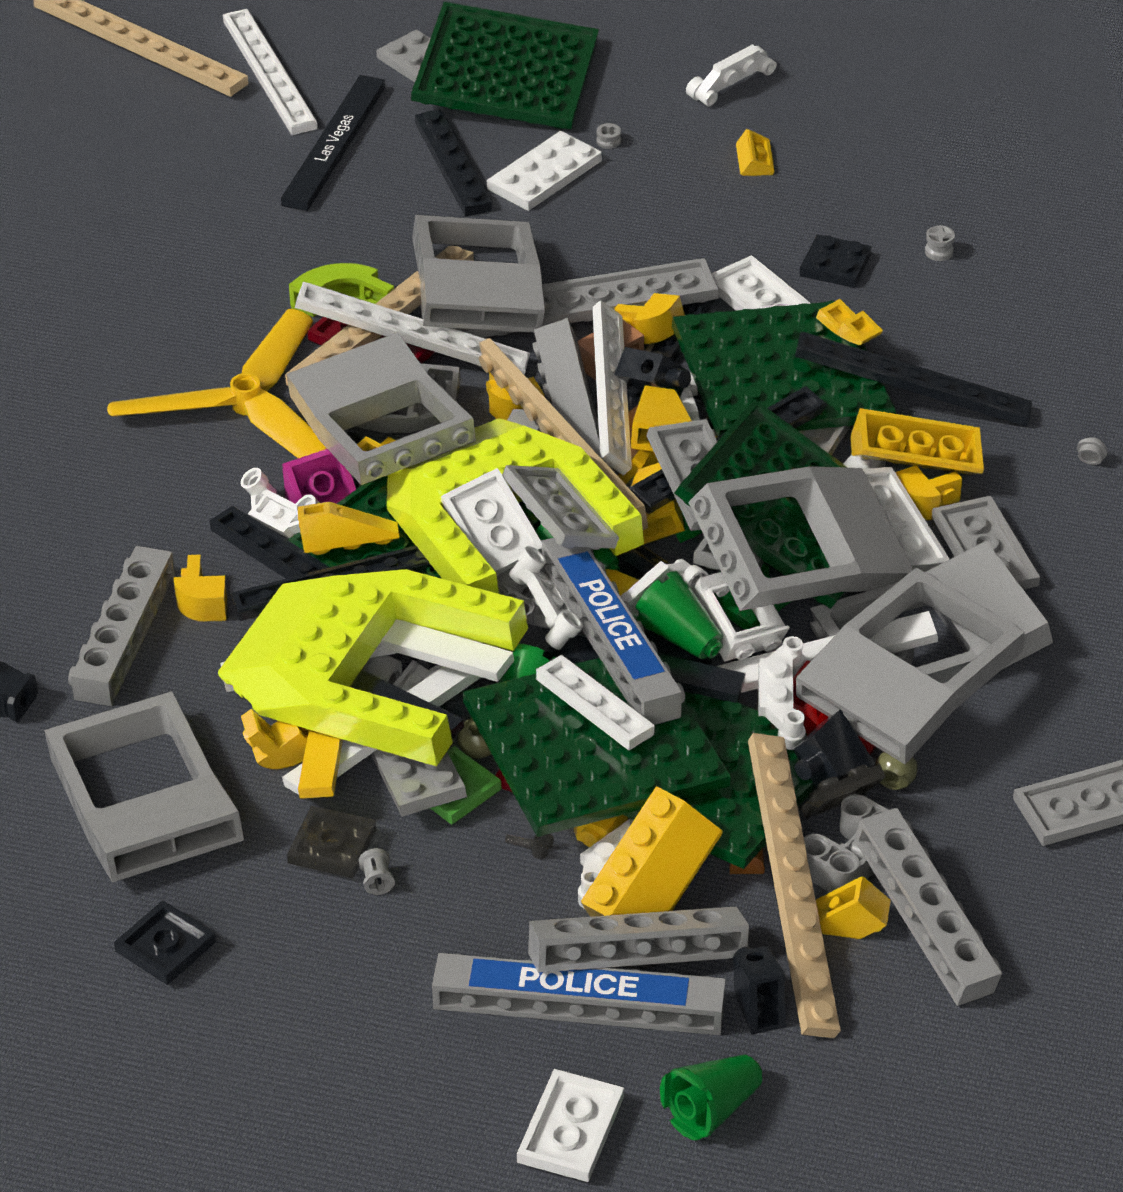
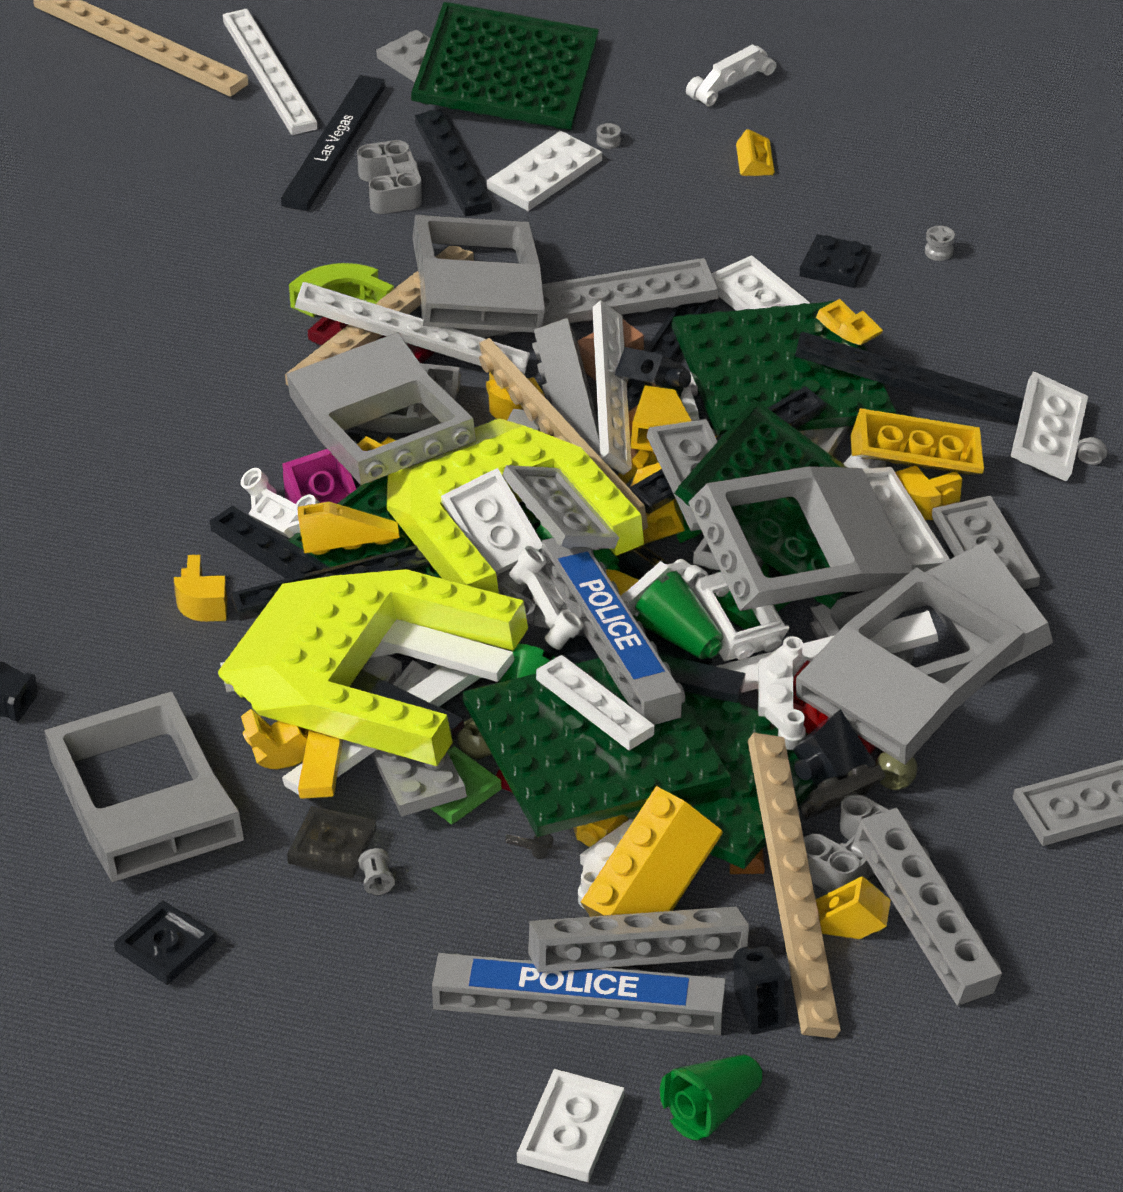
(122, 626): light grey brick -> none
(249, 390): yellow piece -> none
(391, 176): none -> light grey beam
(653, 318): yellow brick -> none
(1049, 426): none -> white plate

